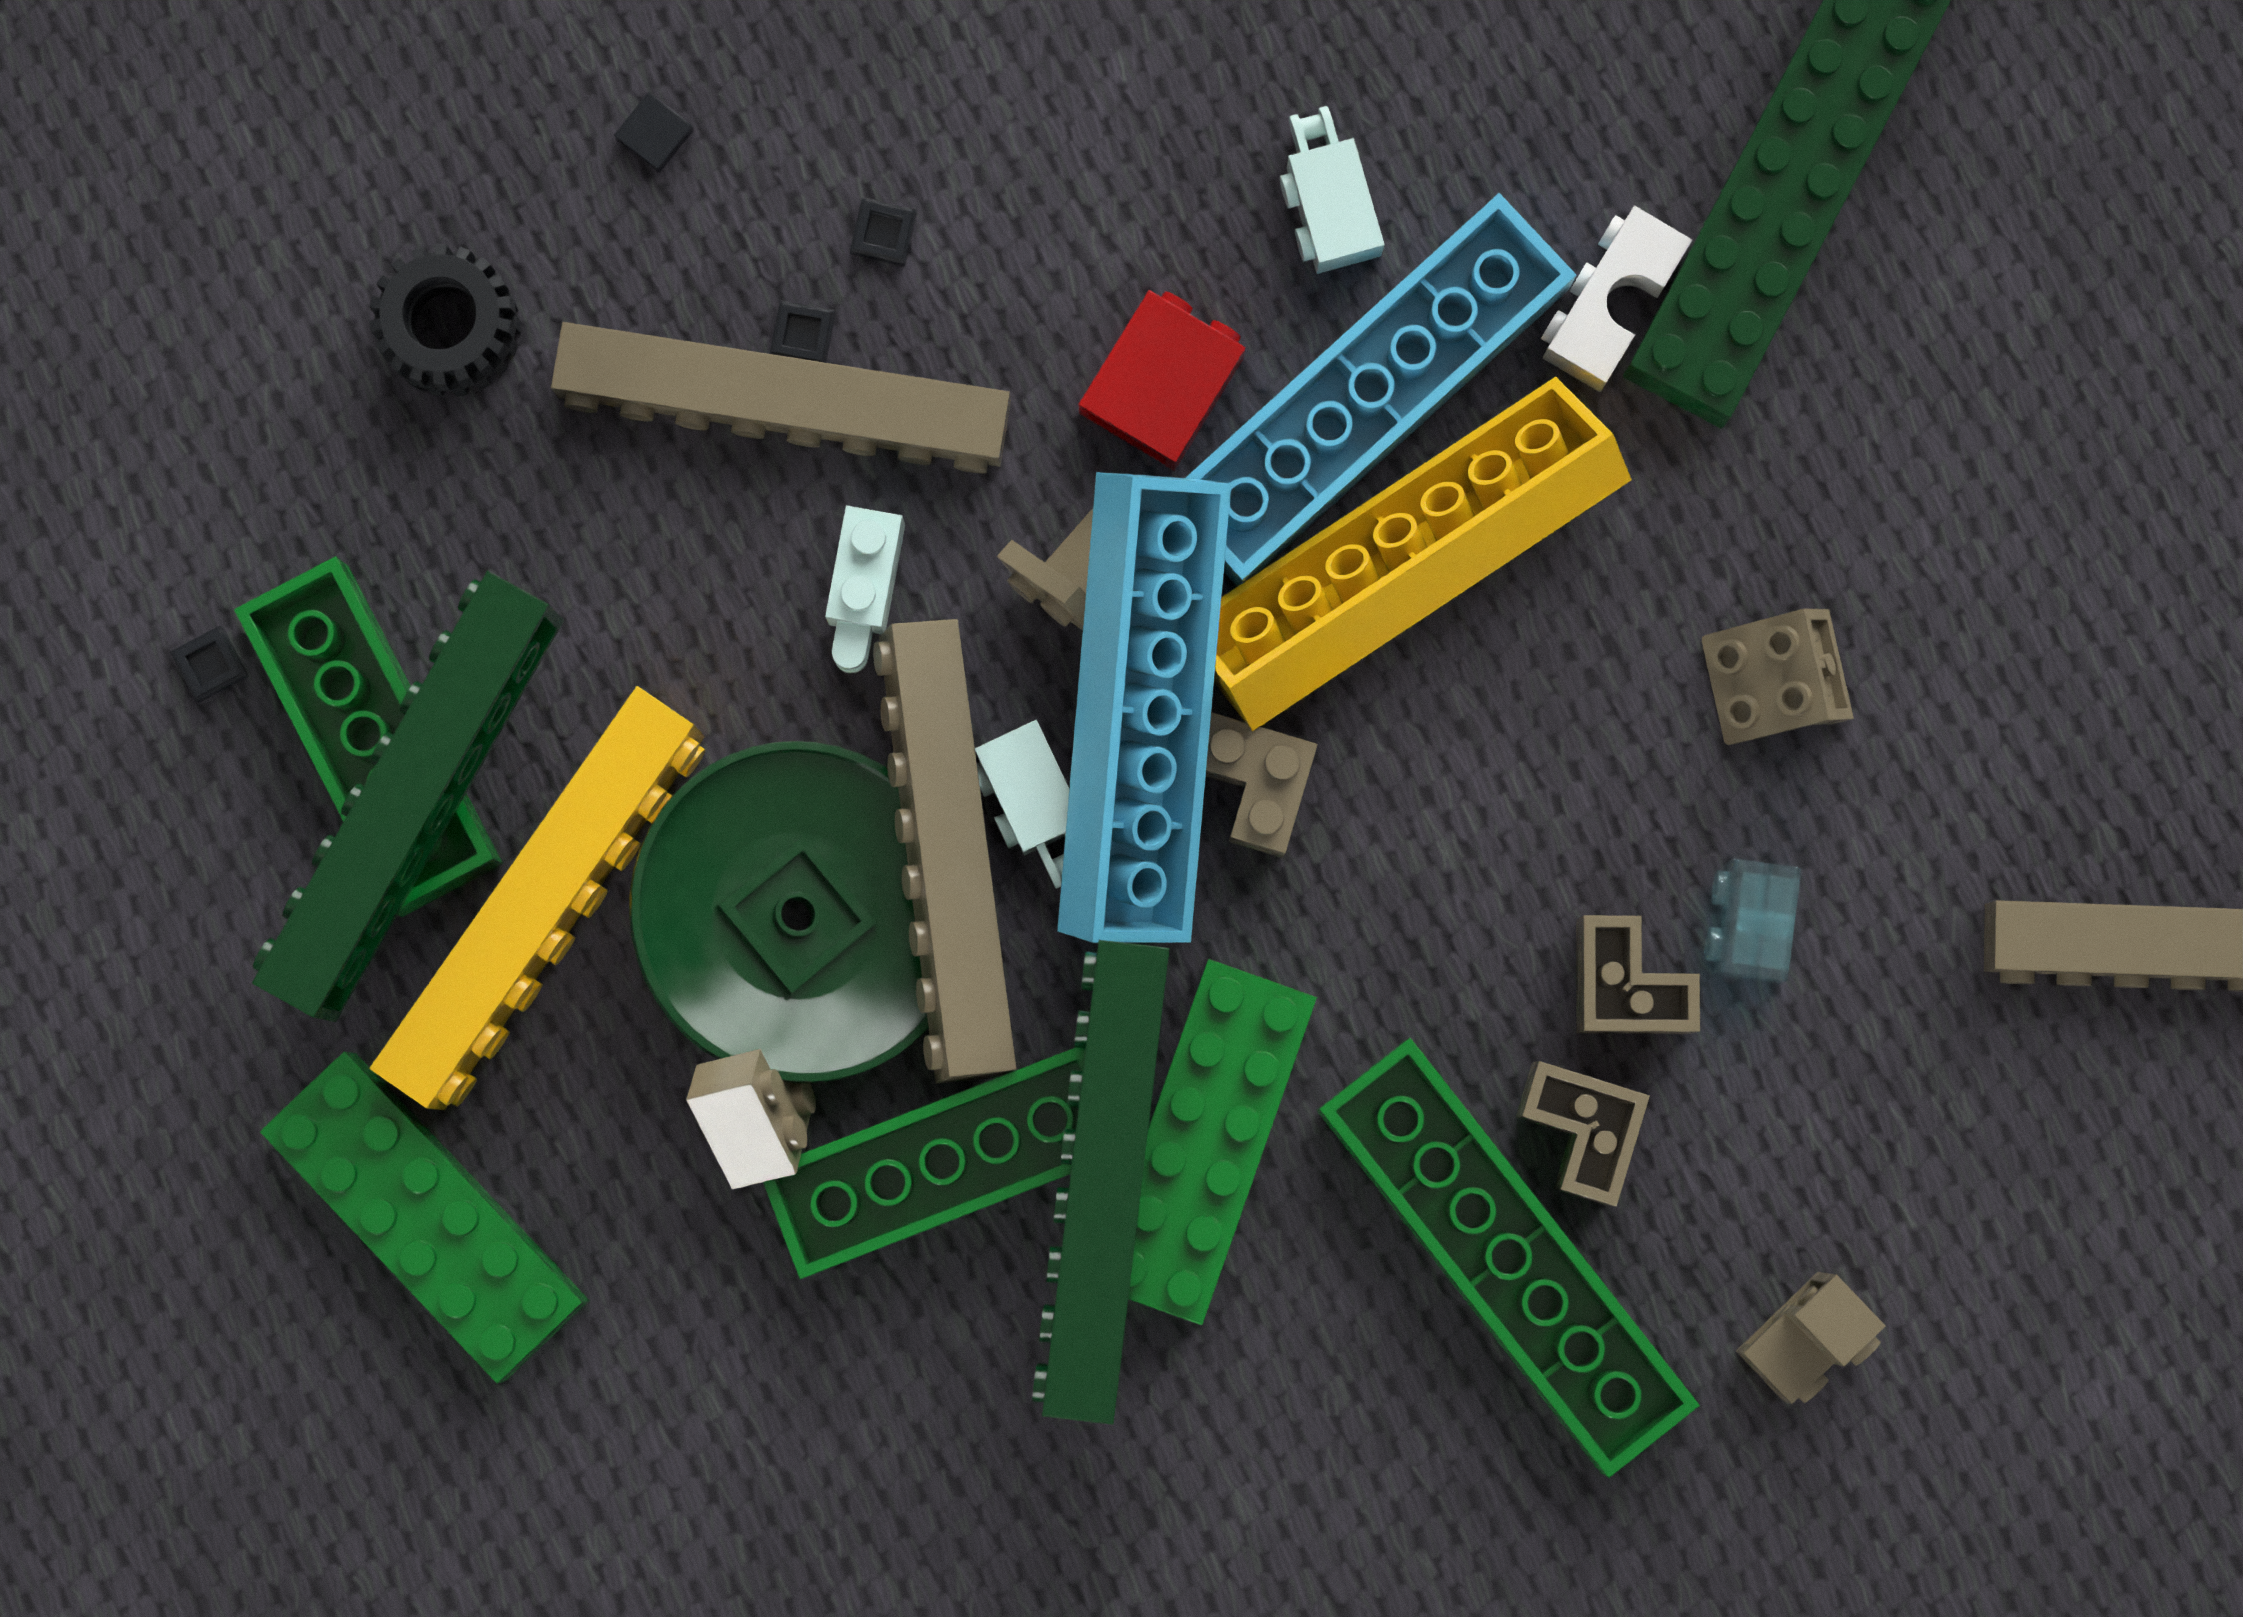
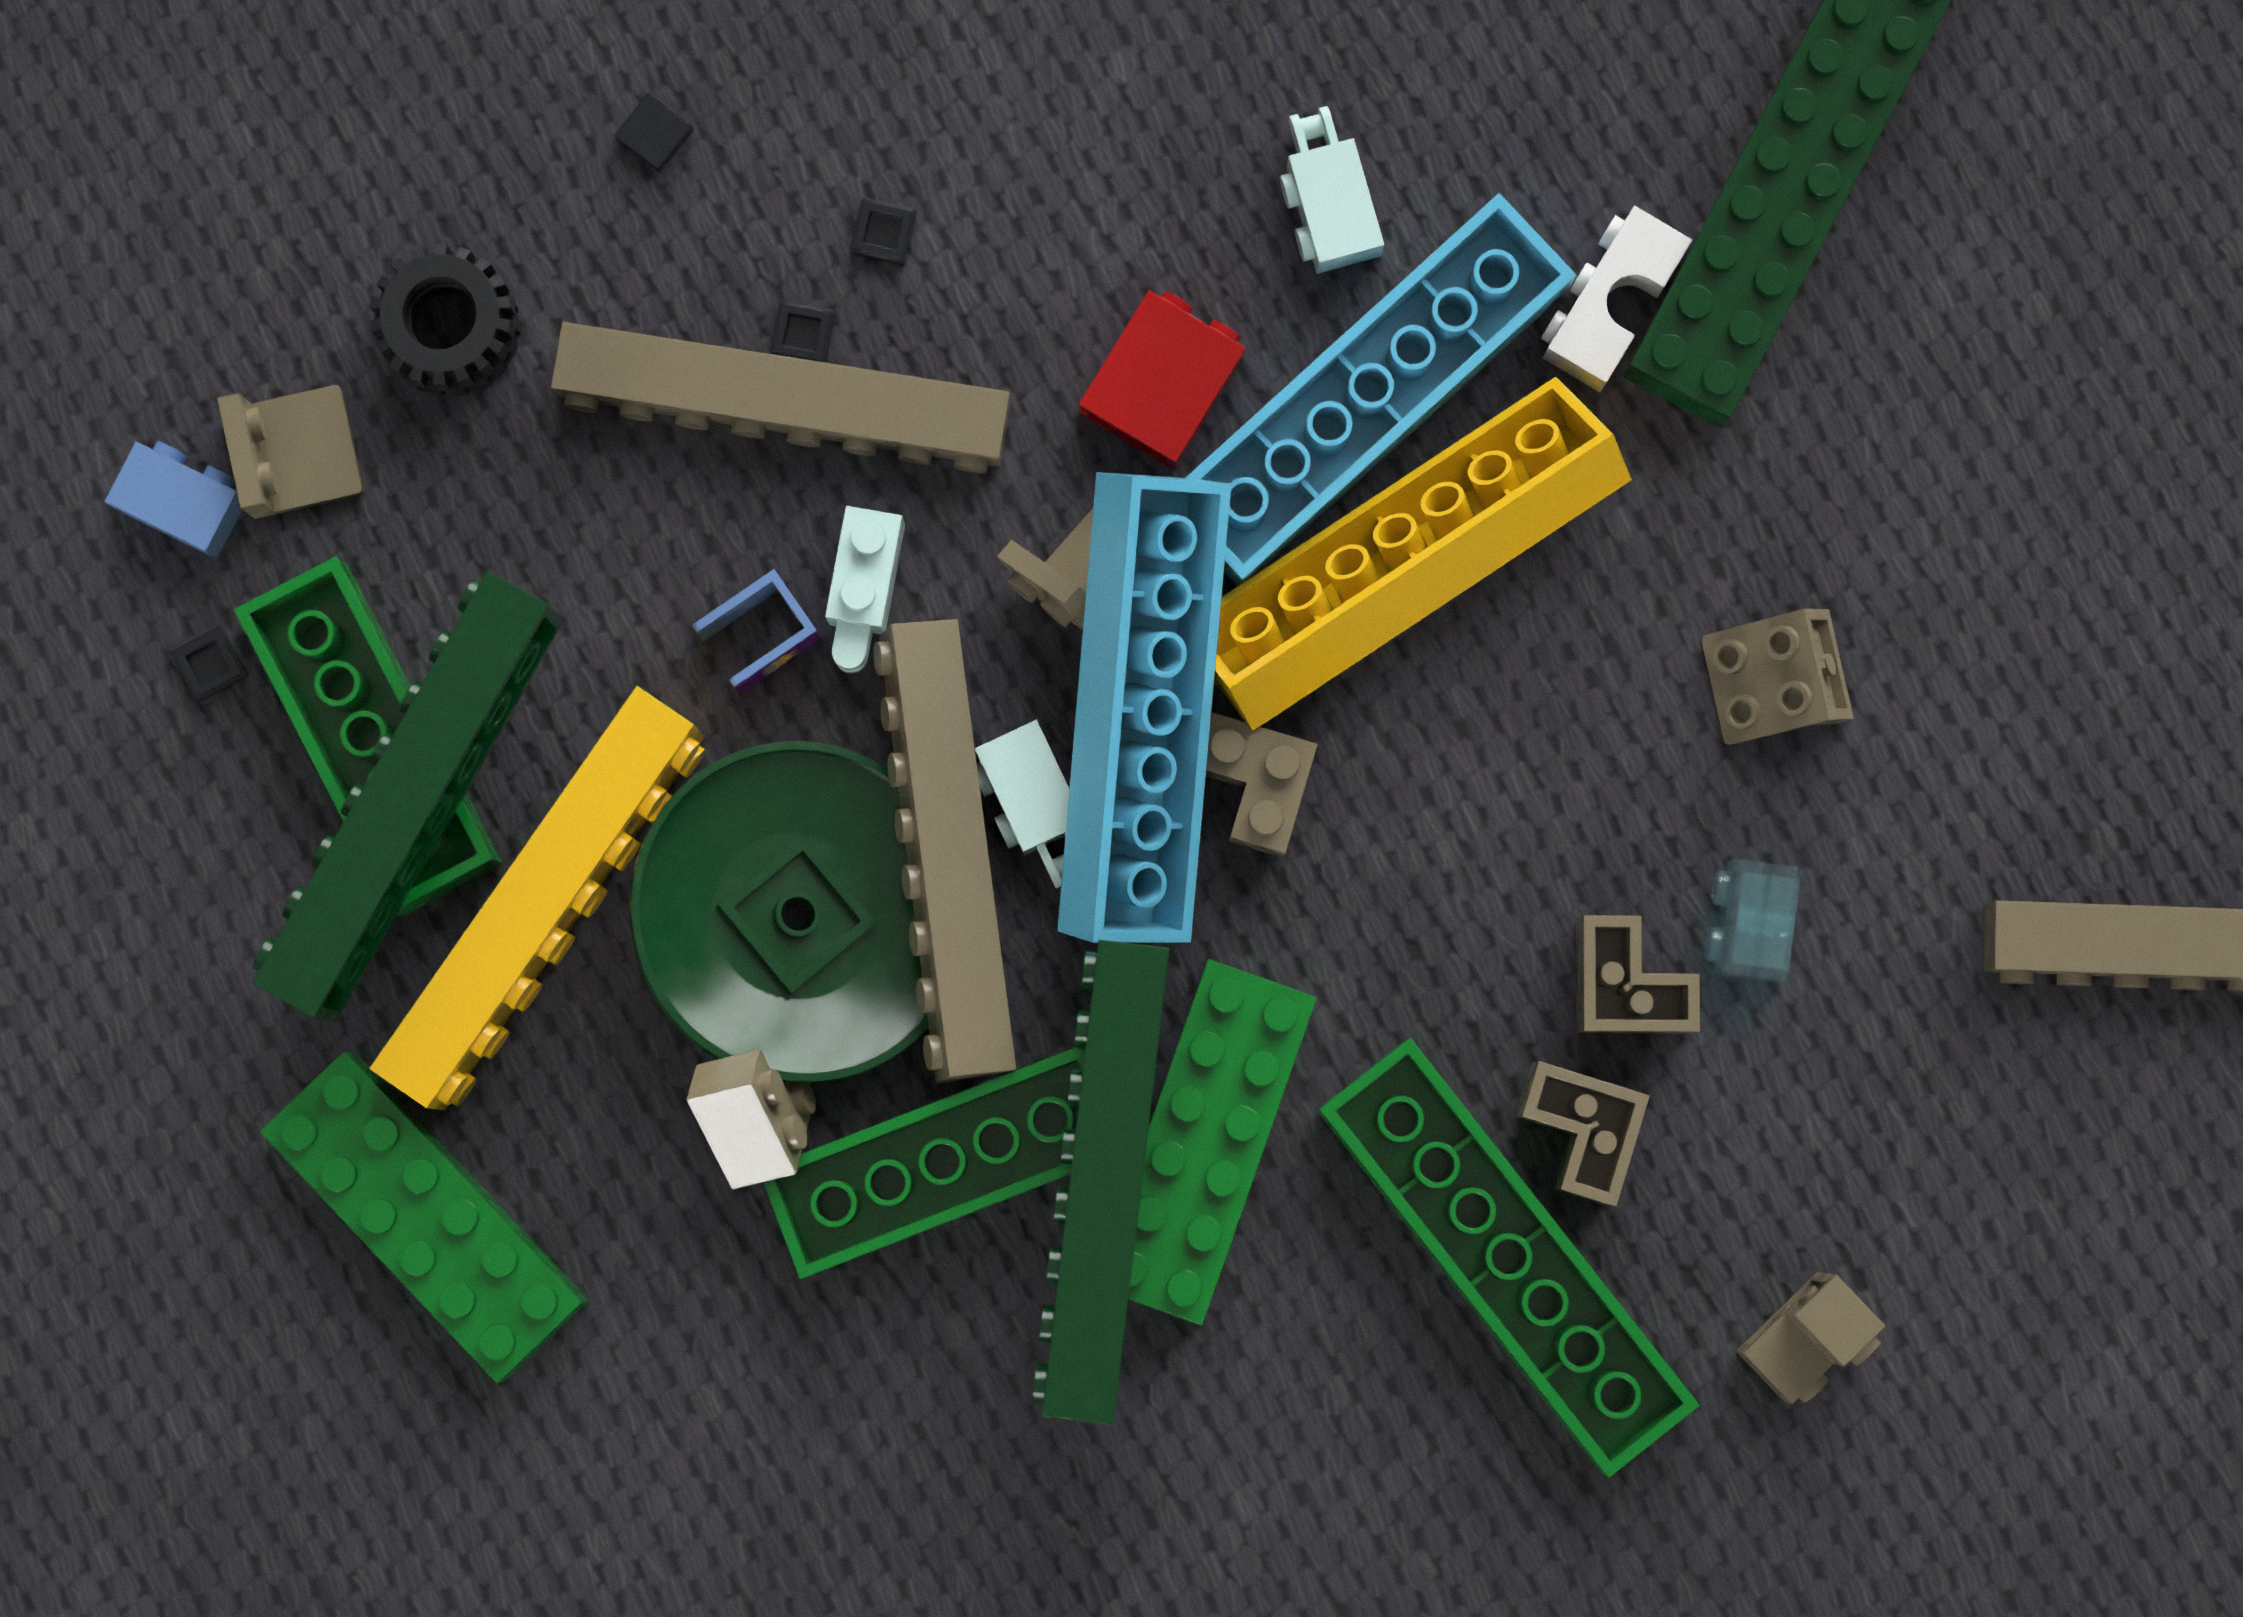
(175, 498): none -> medium blue brick
(291, 450): none -> dark tan bracket
(742, 603): none -> medium blue piece

